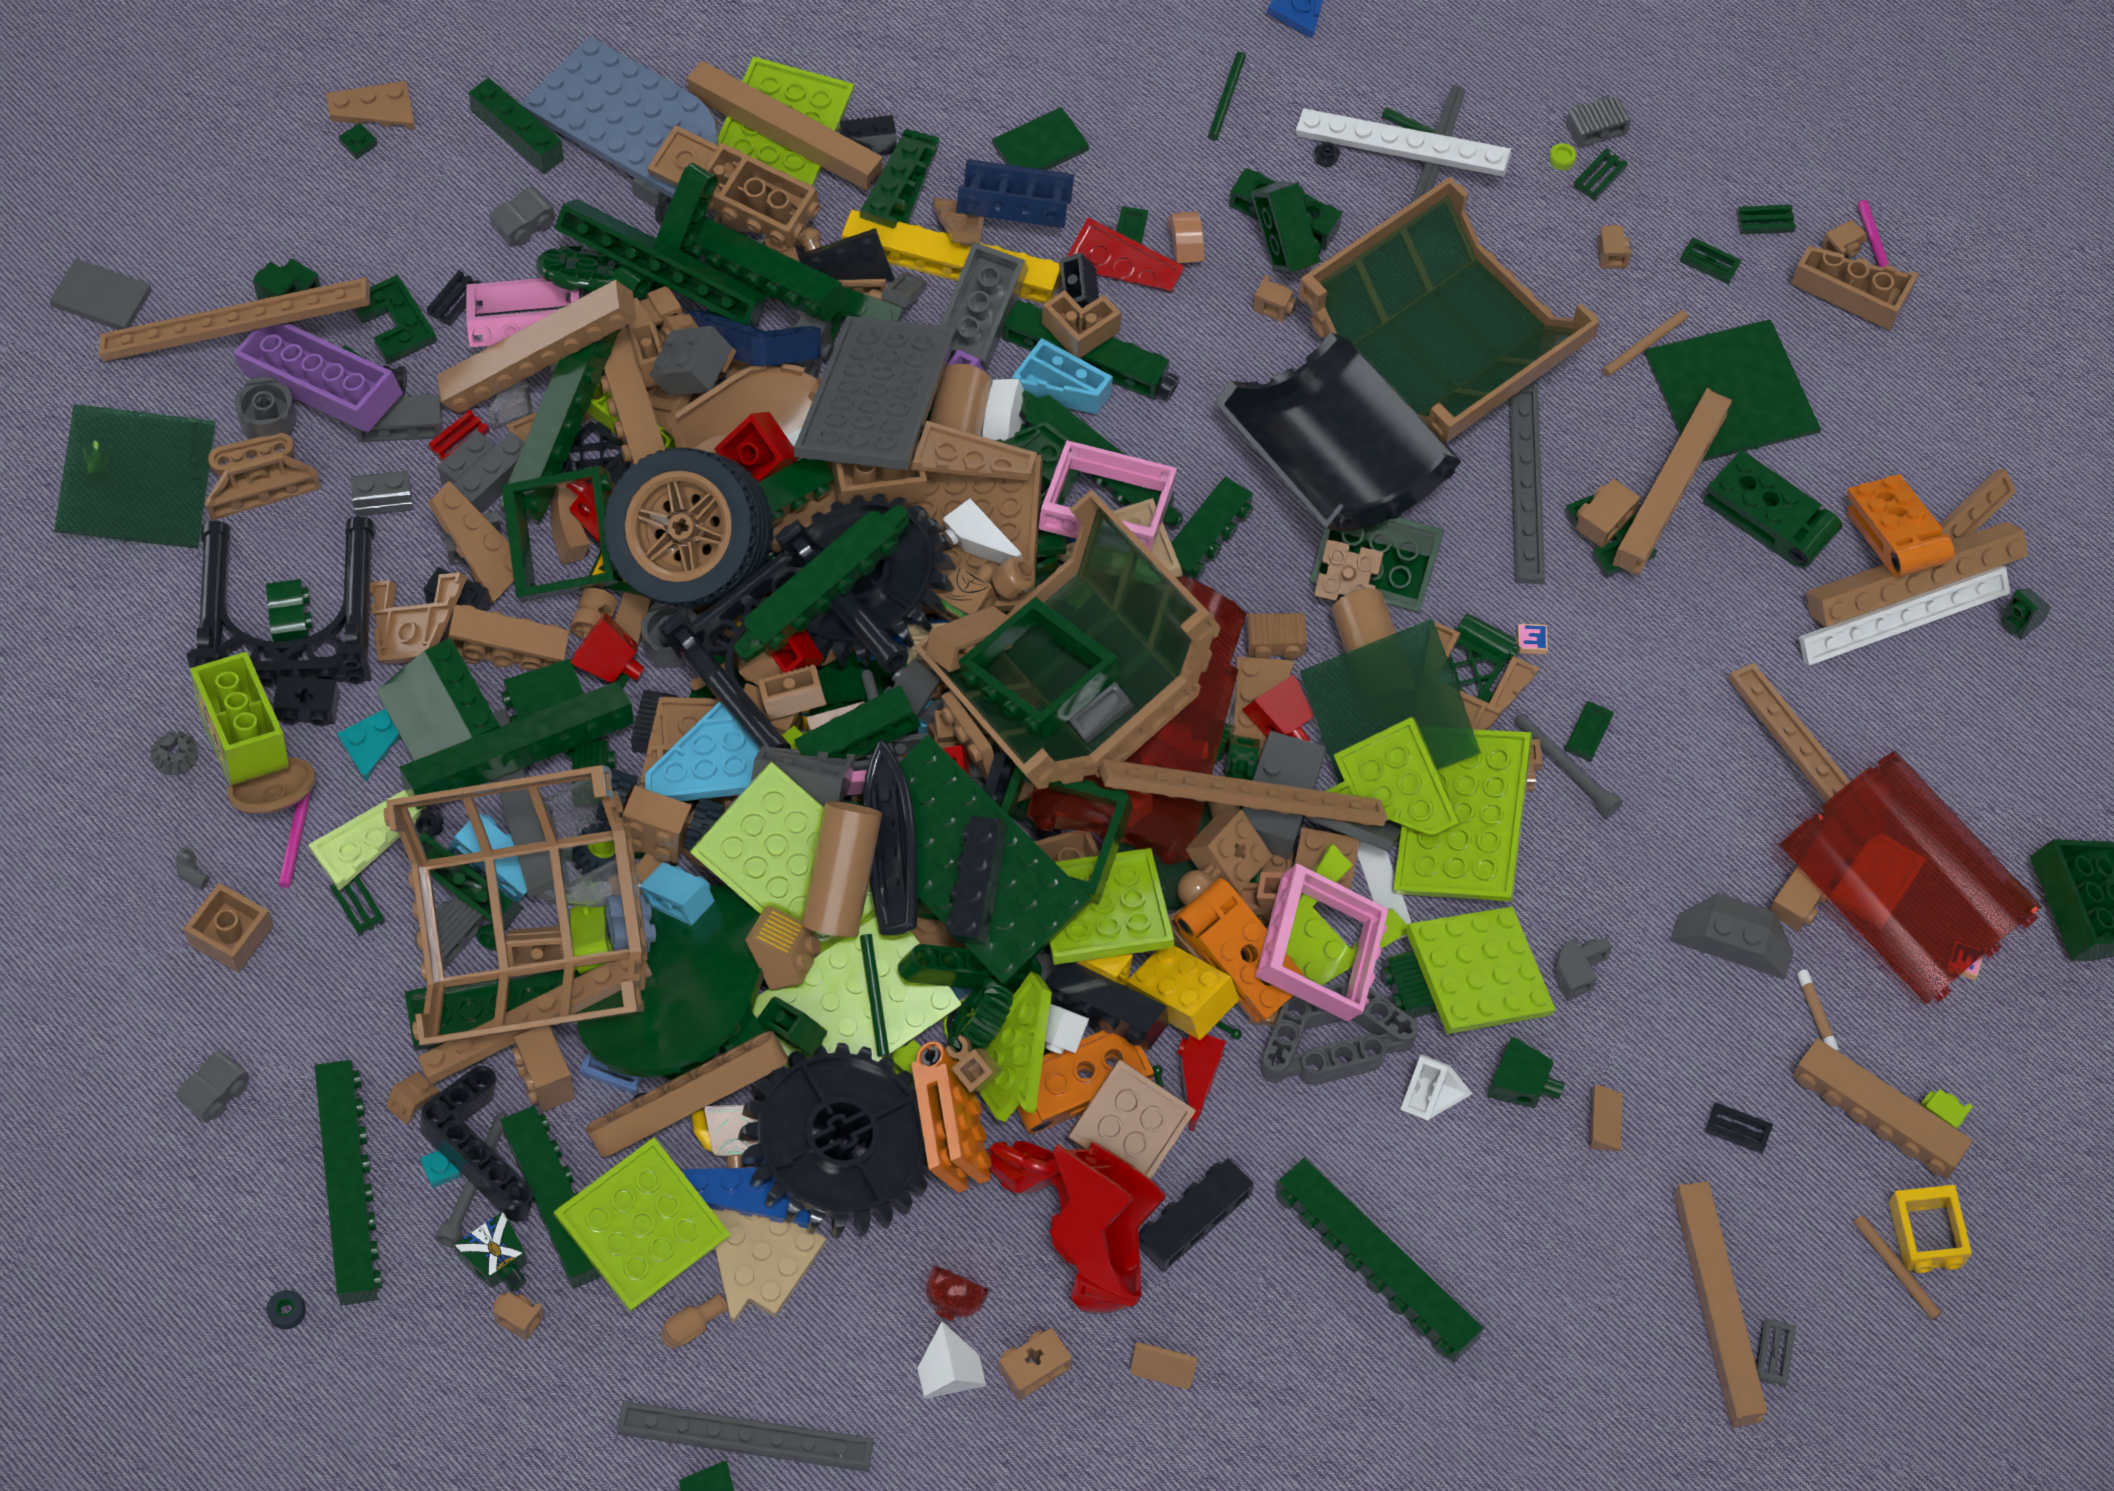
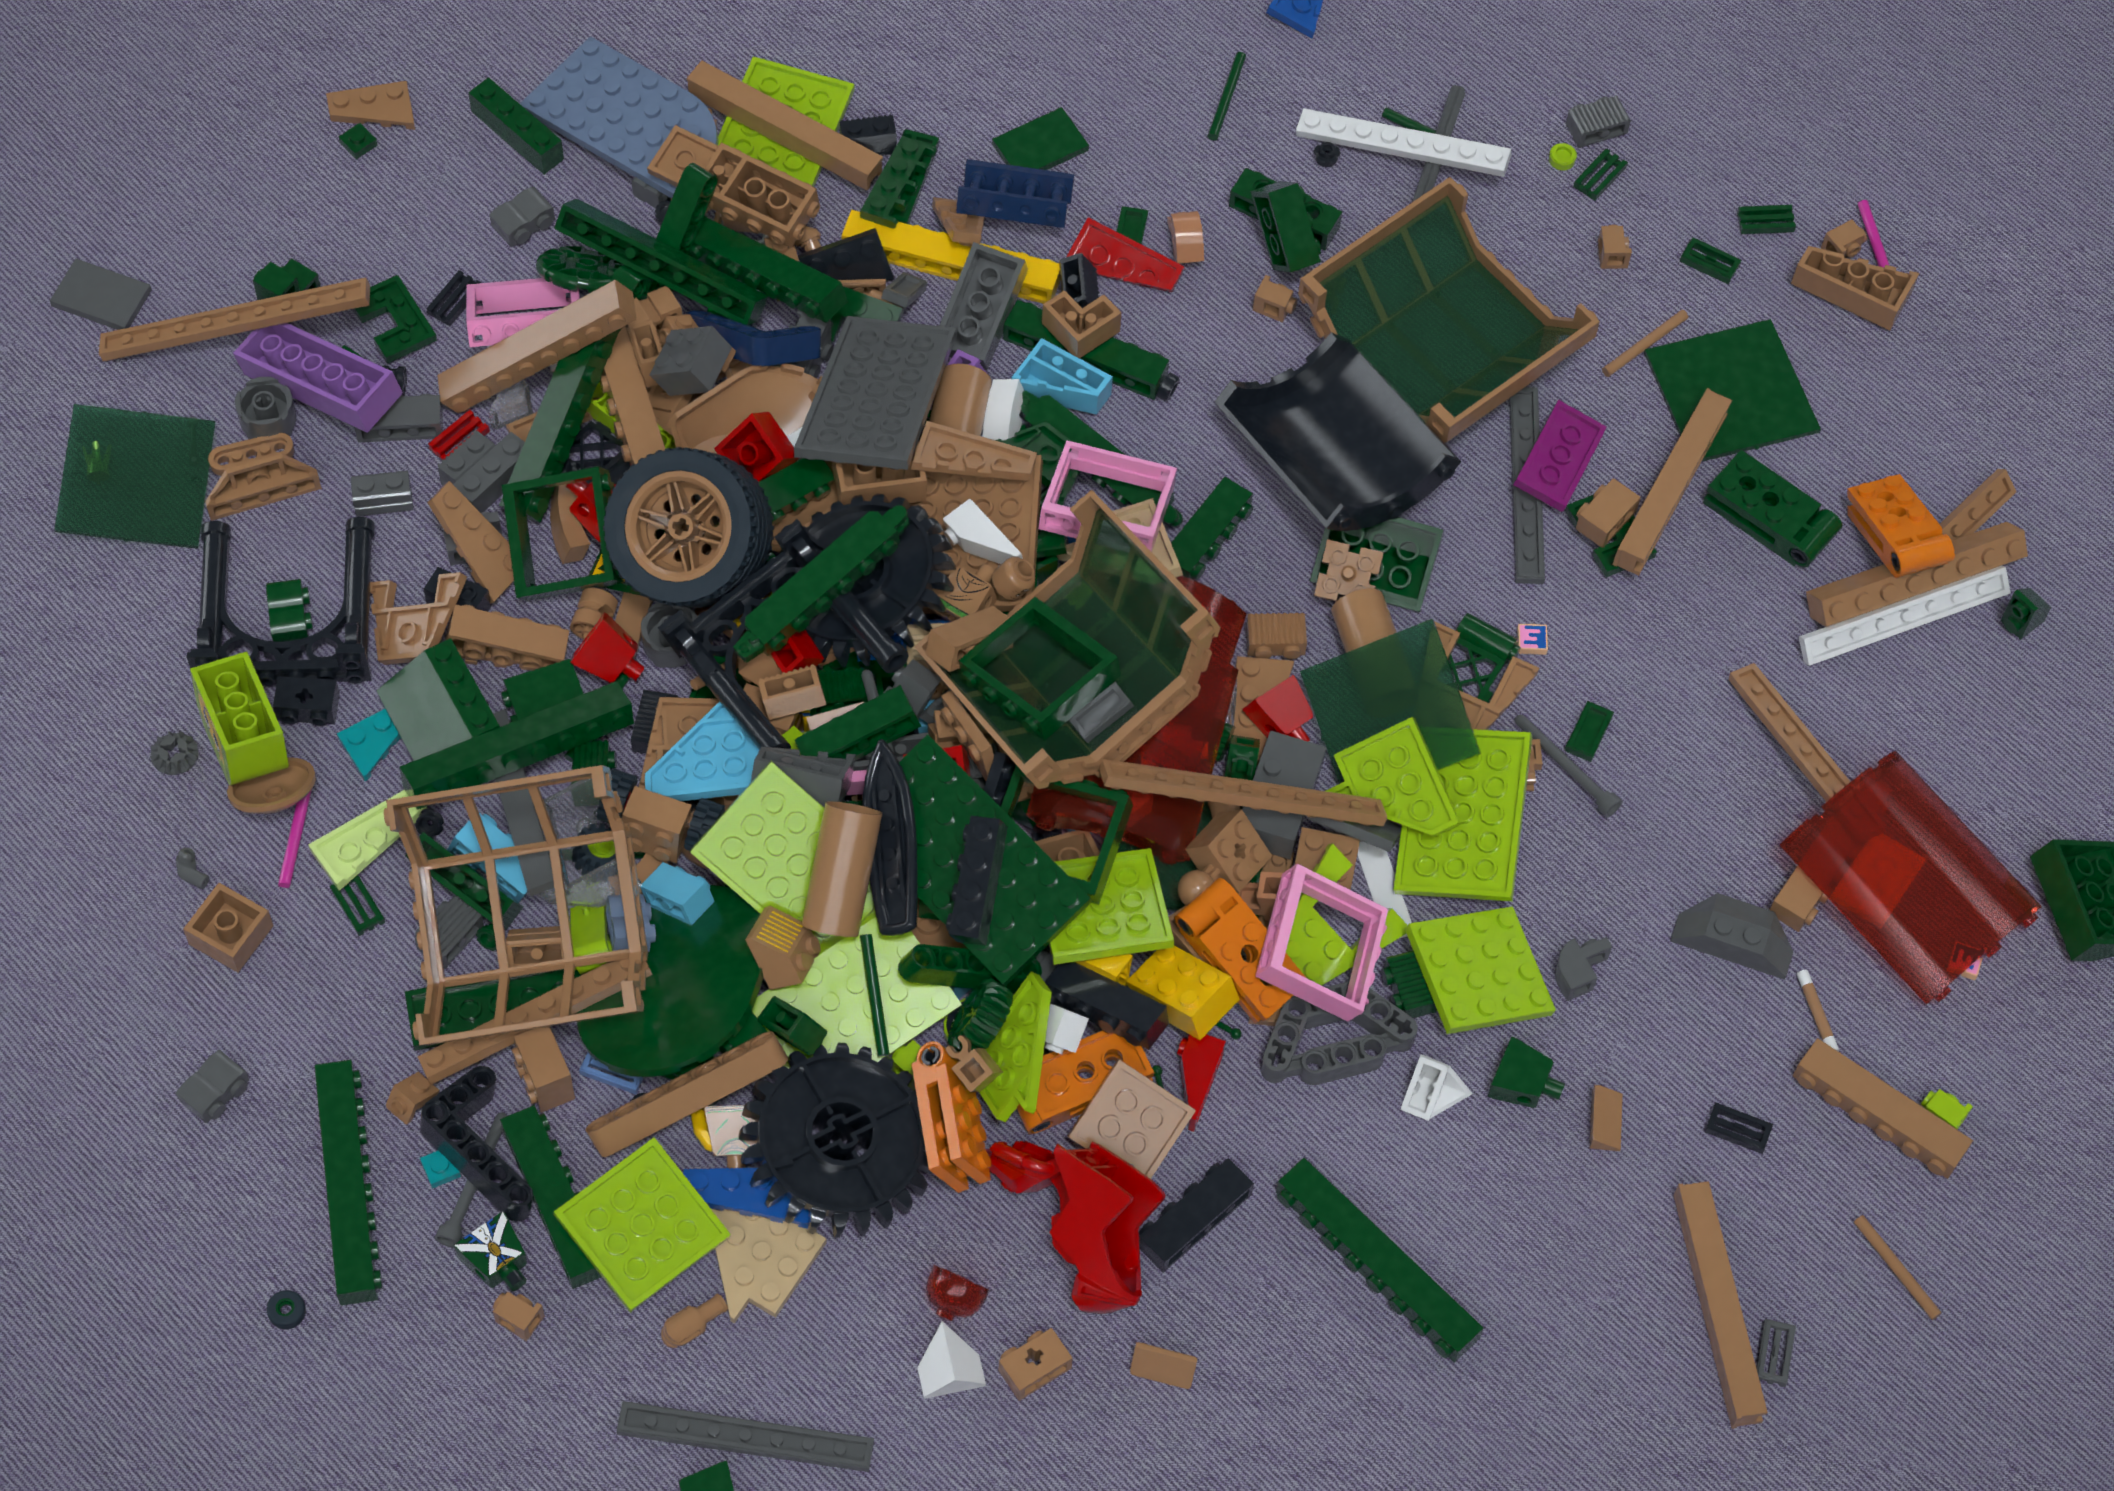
(1560, 456): none -> magenta plate
(1927, 1199): yellow window -> none

